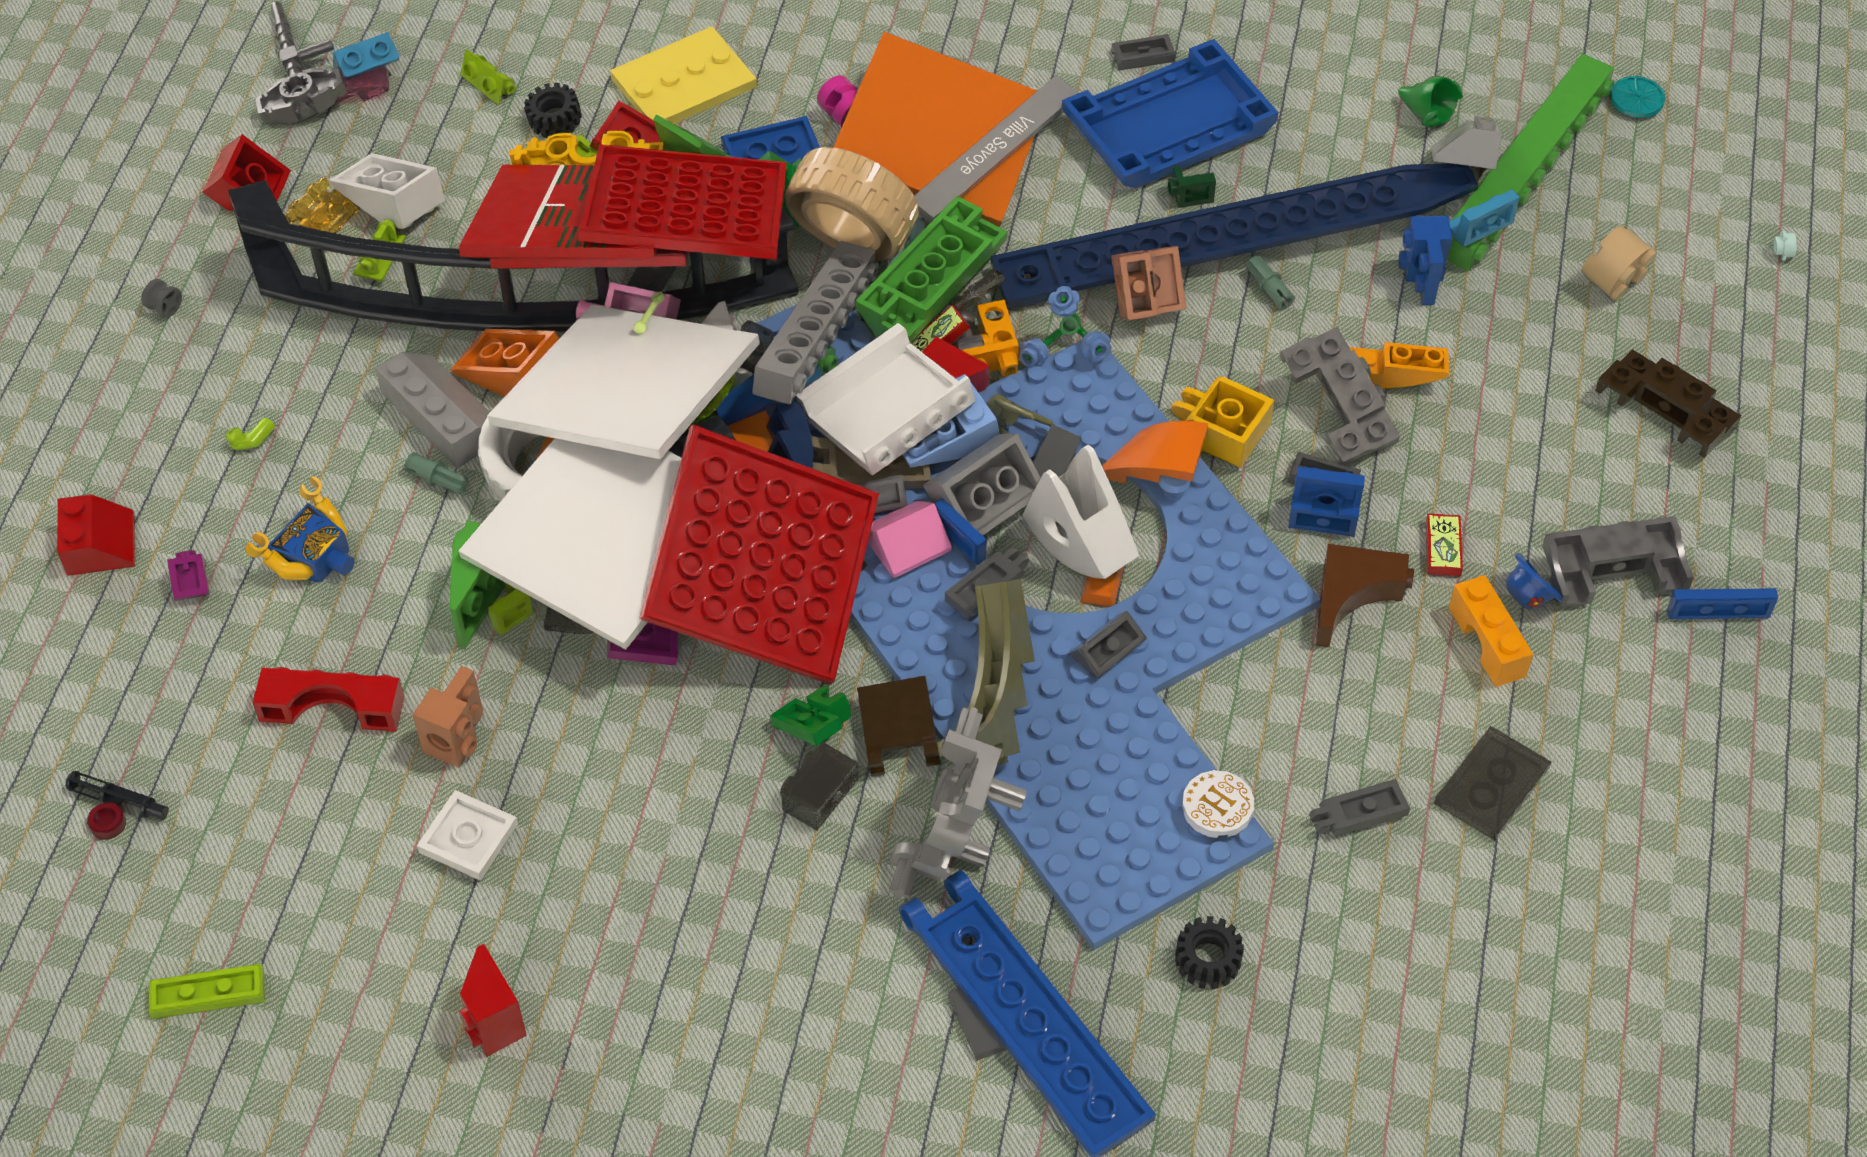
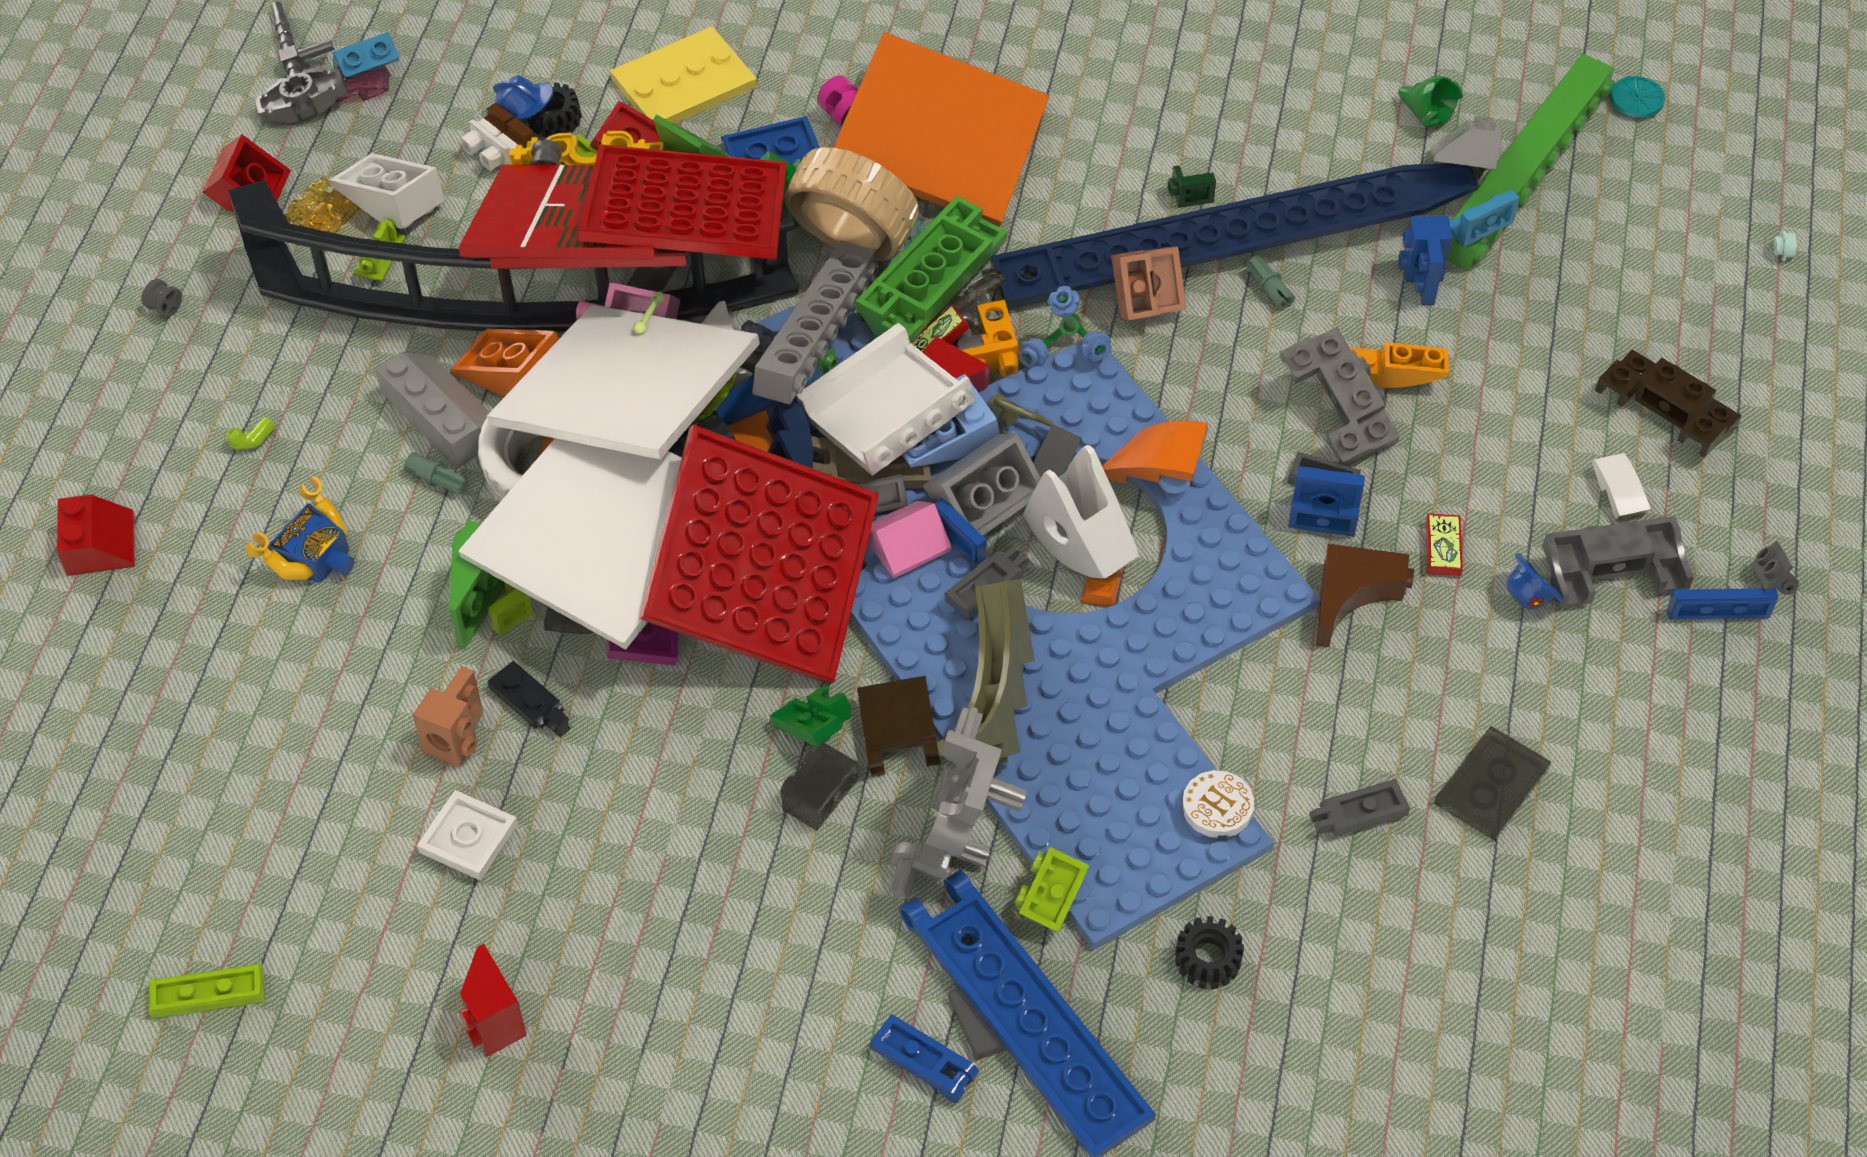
(106, 821): dark red tile -> none
(117, 795): black piece -> none
(188, 575): magenta bracket -> none
(288, 693): red arch -> none
(485, 77): lime hinge -> none
(495, 136): none -> white hips
(522, 96): none -> blue piece
(529, 699): none -> black hinge
(546, 153): none -> dark grey wheel
(923, 1057): none -> blue plate
(993, 148): light grey tile -> none
(1052, 888): none -> lime bracket
(1108, 644): dark grey slope -> none
(1143, 52): dark grey tile -> none
(1172, 116): blue slope -> none
(1234, 417): yellow hinge -> none
(1504, 649): light orange arch -> none
(1619, 262): tan brick -> none
(1622, 485): none -> white slope
(1773, 569): none -> dark grey hinge

